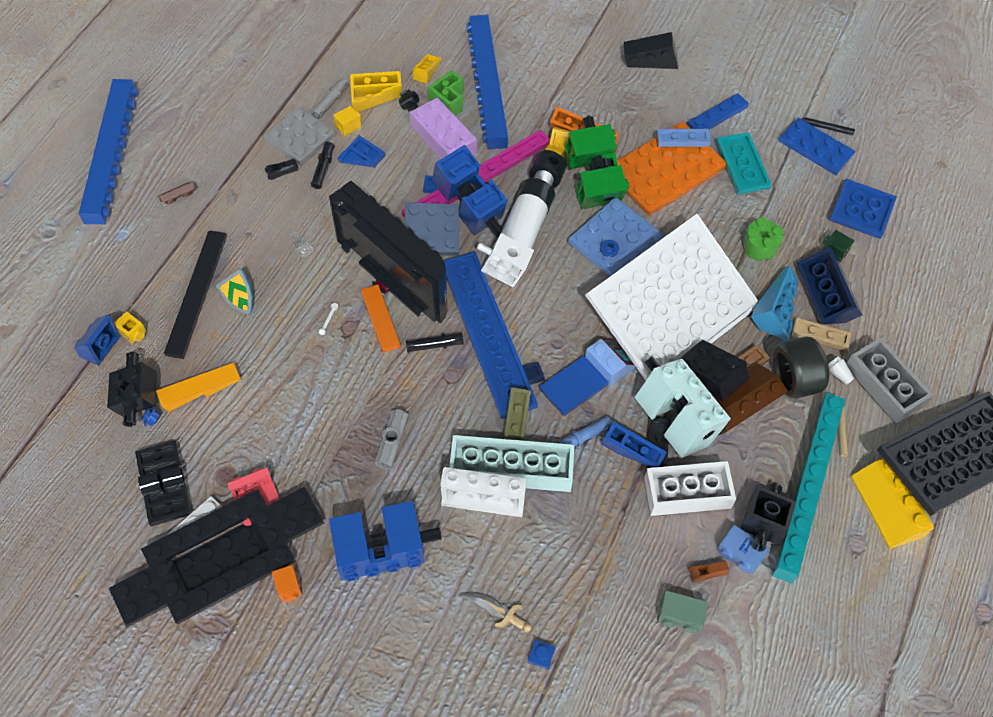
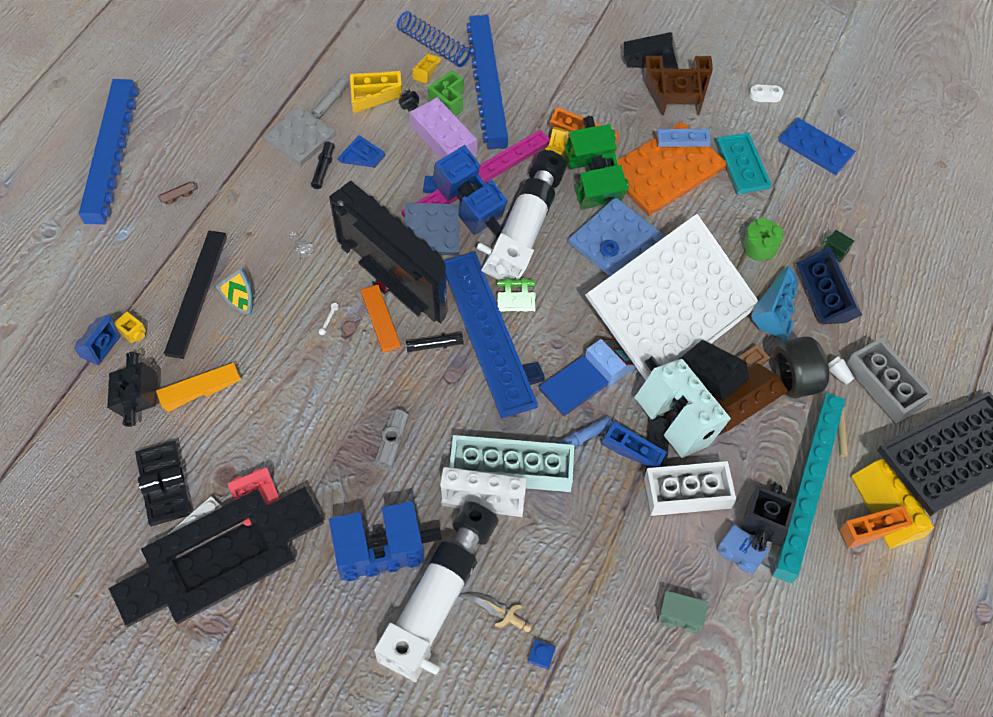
(150, 416): blue plate -> none
(283, 168): black bar -> none
(287, 584): orange brick -> none
(347, 120): yellow brick -> none
(407, 24): none -> blue piece
(435, 595): none -> white piece
(516, 301): none -> plate
(516, 414): olive plate -> none
(677, 85): none -> reddish brown wedge
(711, 571): dark orange bar -> none
(719, 113): blue plate -> none
(766, 93): none -> white plate
(823, 334): tan tile -> none
(825, 125): black bar -> none
(863, 208): blue plate -> none
(875, 526): none -> orange slope

